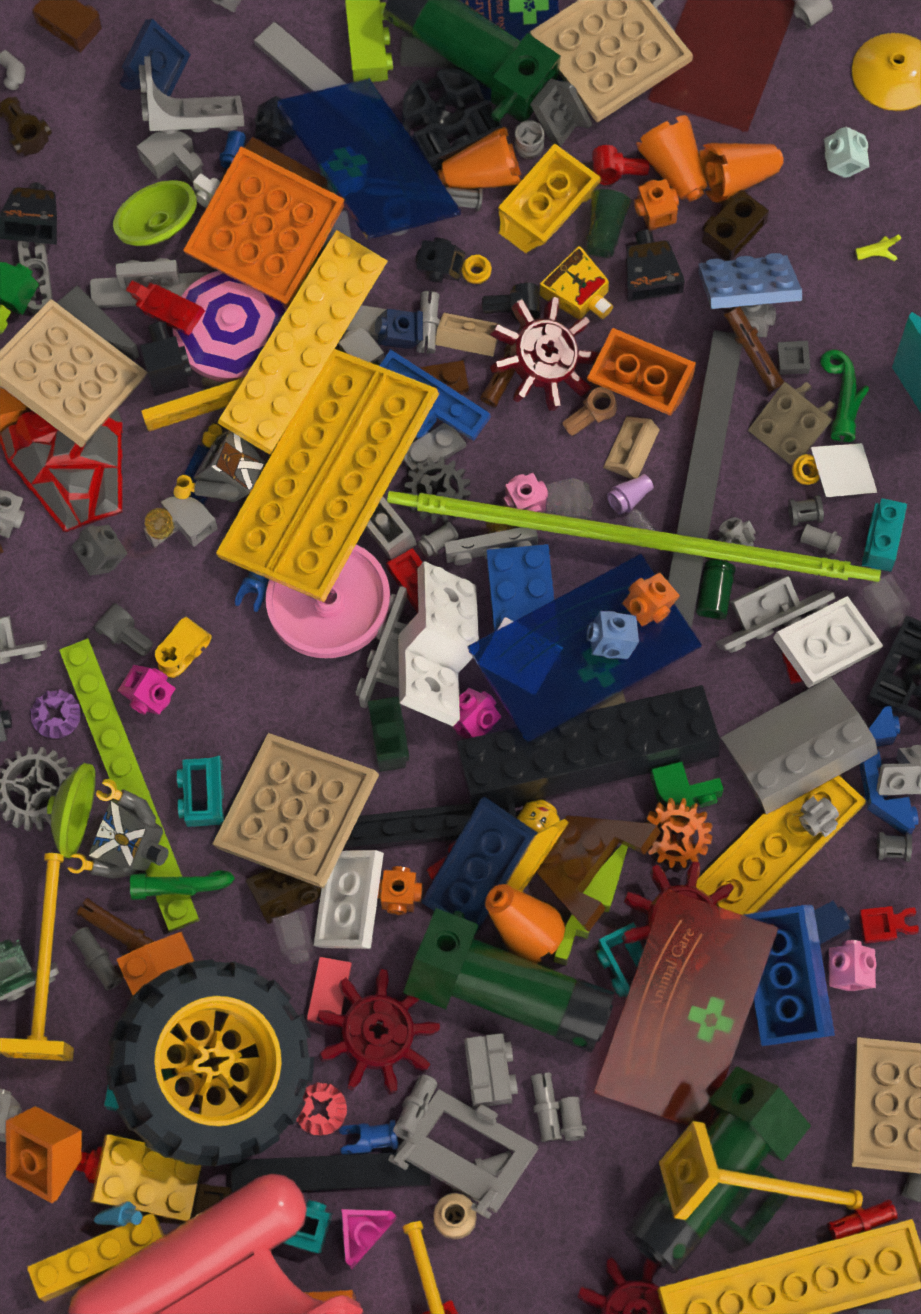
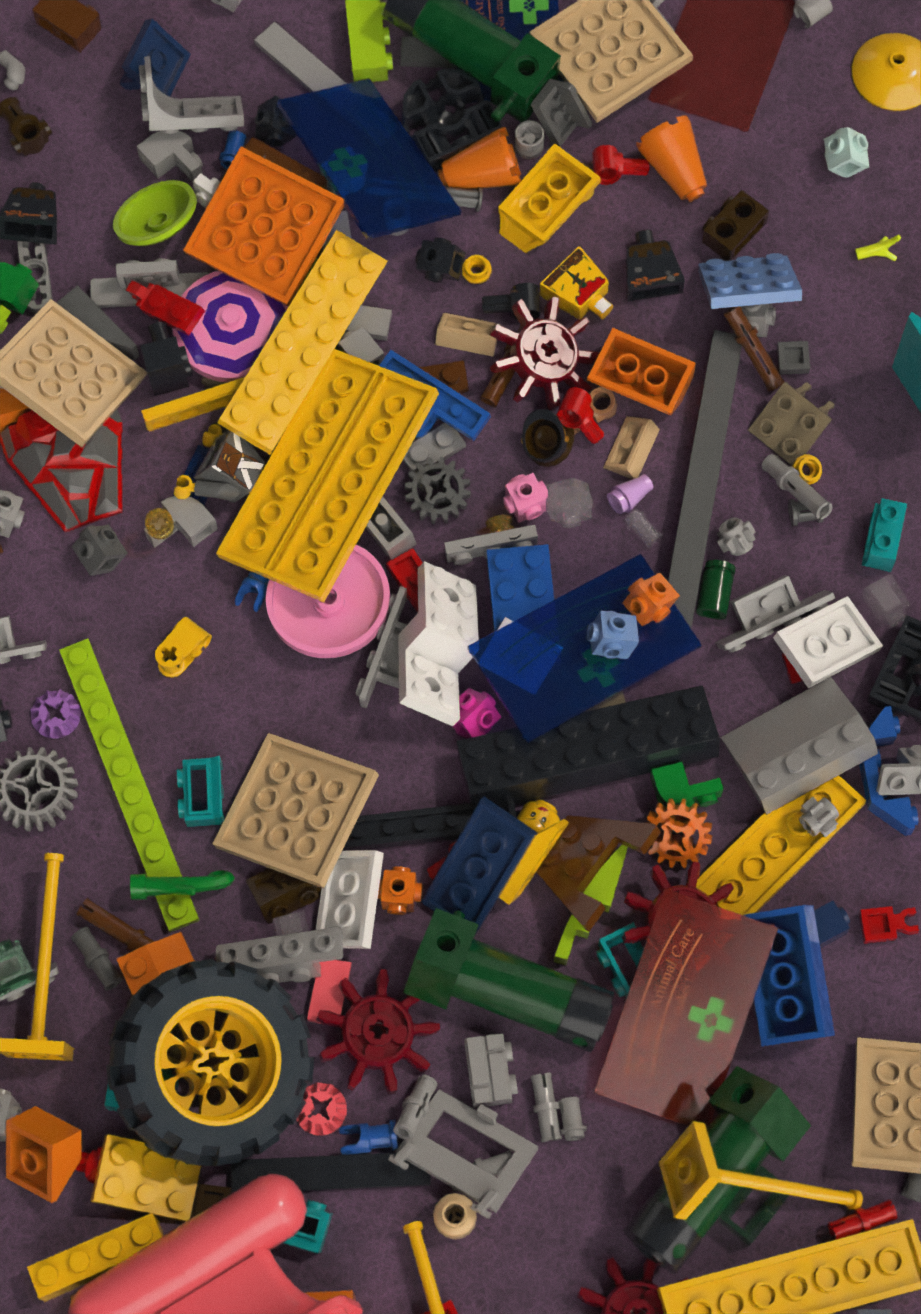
(72, 809): lime dish -> none
(119, 627): dark grey axle -> none
(119, 1215): dark azure bar -> none
(126, 837): torso -> none
(147, 689): dark pink brick -> none
(286, 956): none -> light grey bracket
(362, 1231): dark pink slope -> none
(389, 733): clear green window -> none
(399, 328): dark blue brick -> none
(430, 321): light grey pin -> none
(435, 541): light grey pin -> none
(524, 922): orange cone -> none
(546, 438): none -> dark brown piece
(577, 413): none -> red axle
(606, 221): clear green plant -> none
(634, 536): lime axle -> none
(657, 204): orange brick -> none
(737, 167): orange cone -> none
(788, 479): none -> light grey pin
(821, 539): light grey pin -> none
(844, 470): white sticker -> none
(848, 399): green plant -> none
(852, 966): bright pink brick -> none
(894, 846): dark grey bush -> none

